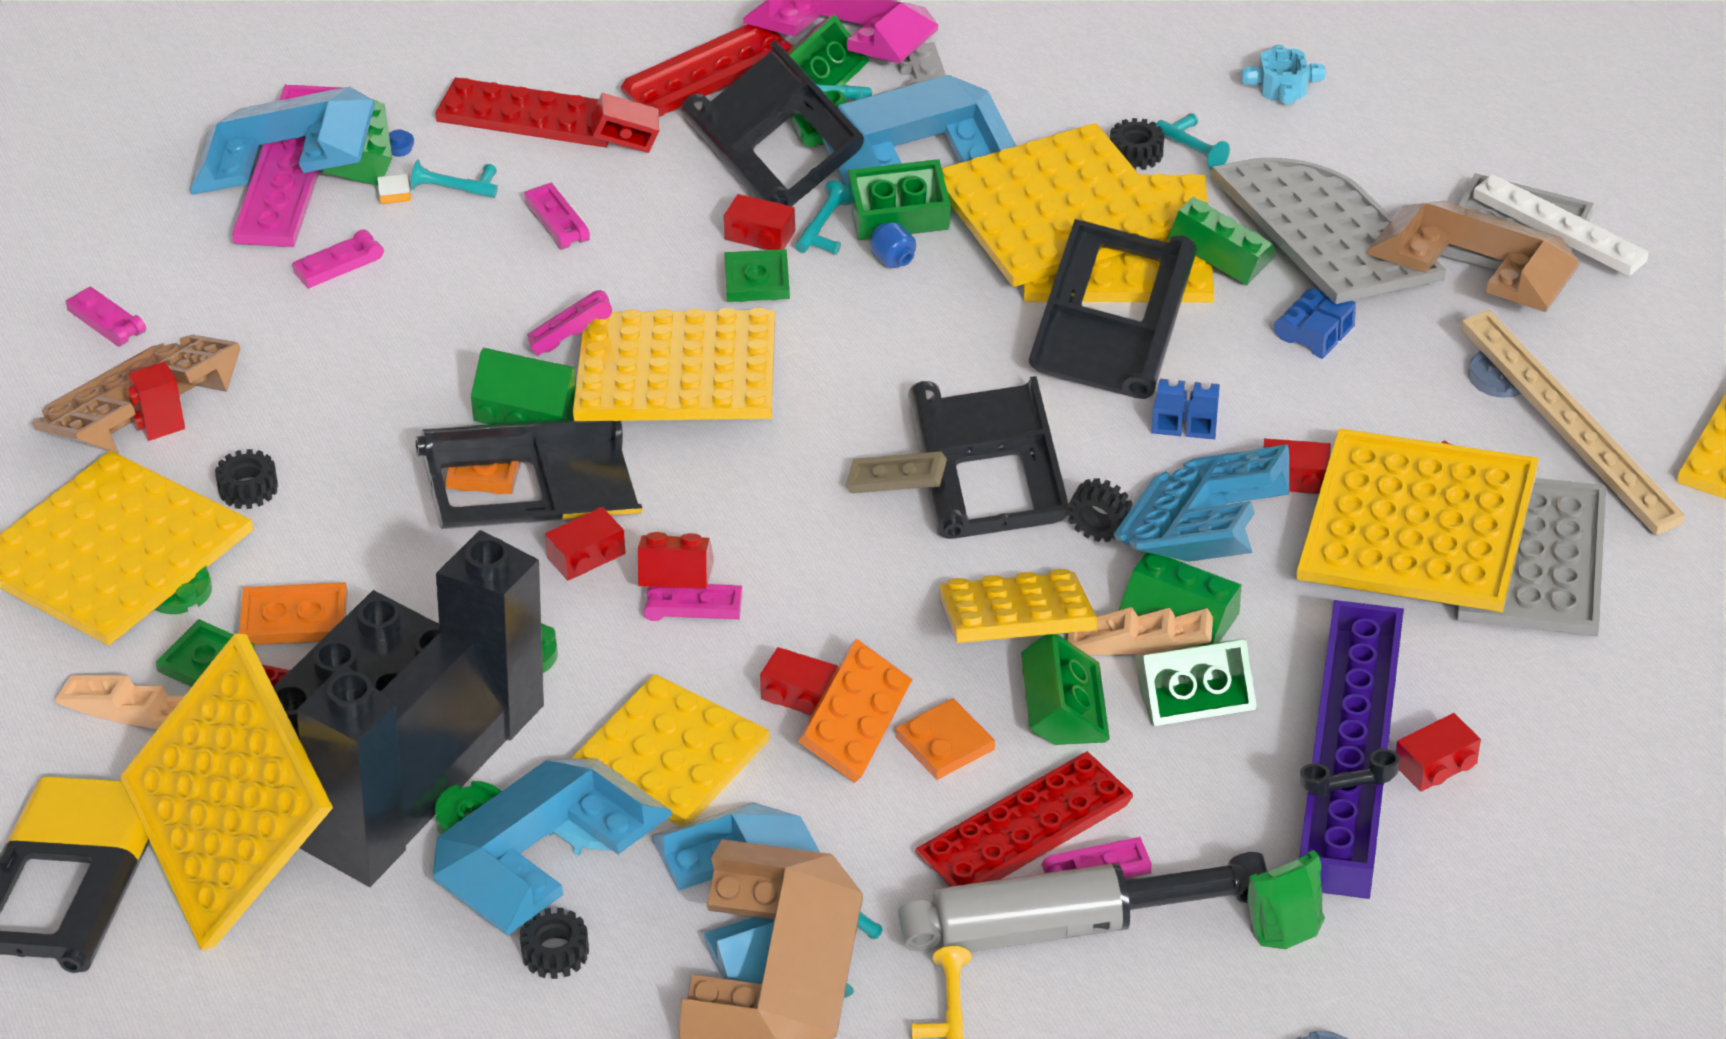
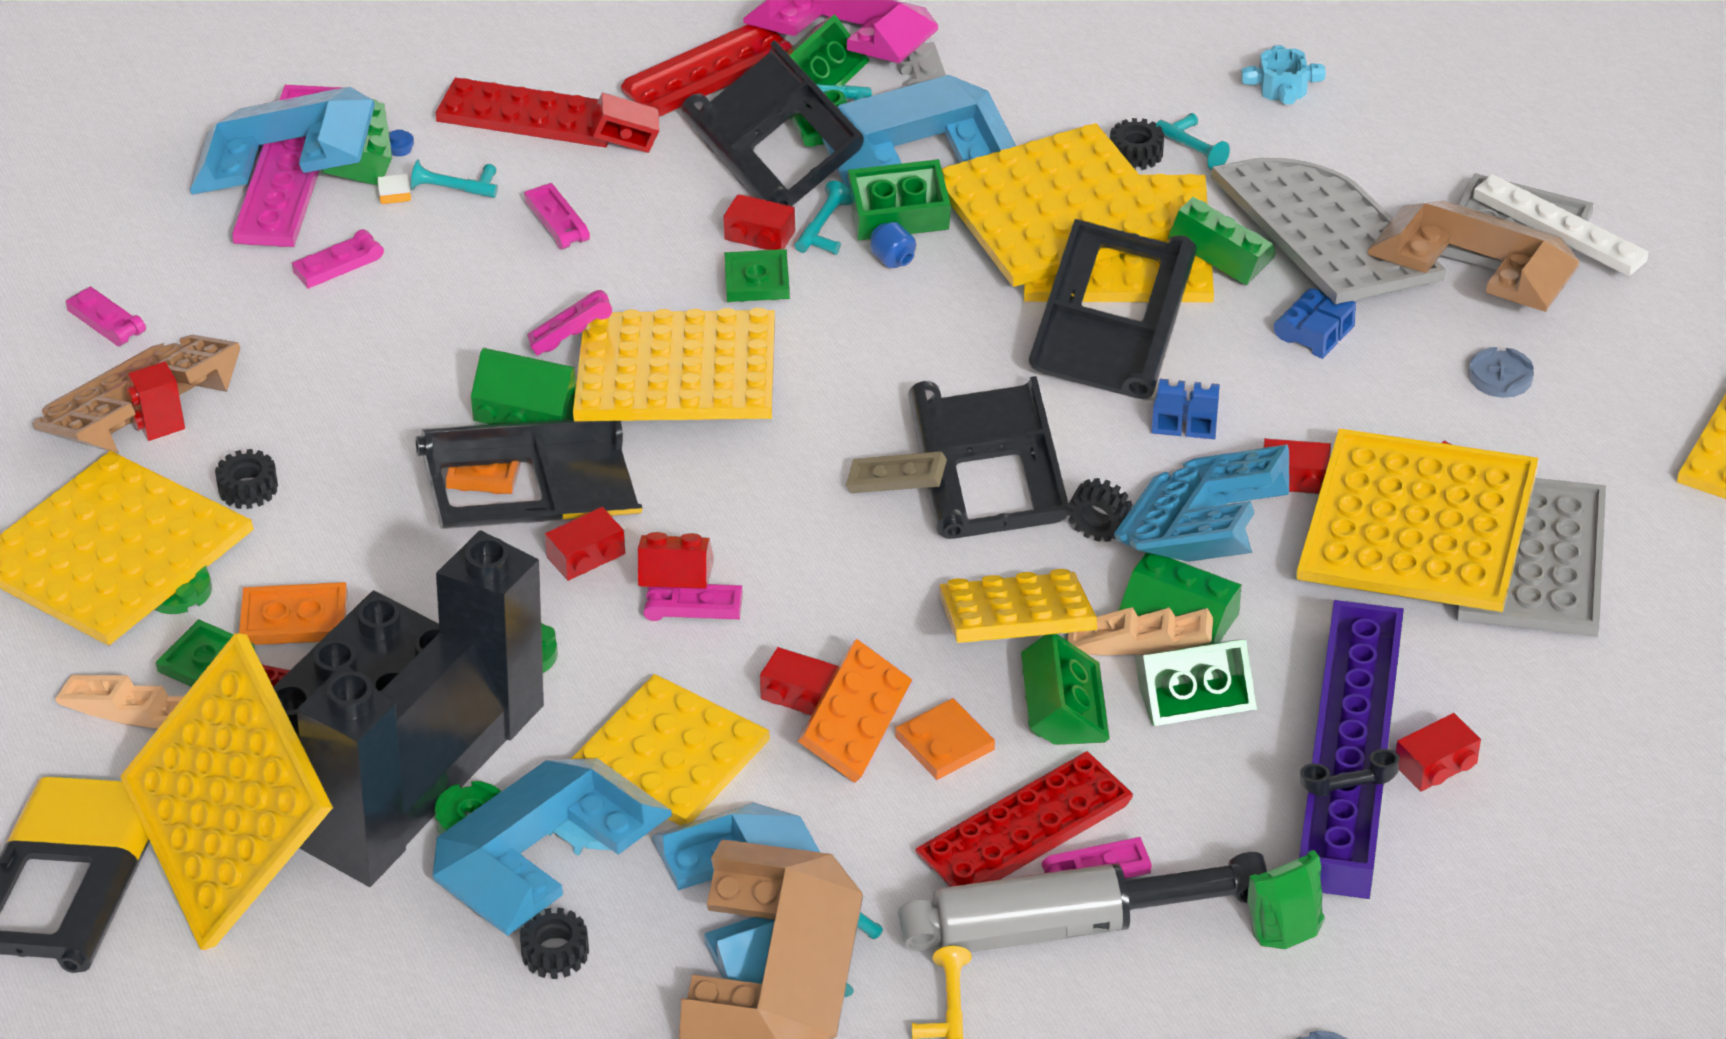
(1573, 423): tan plate -> none

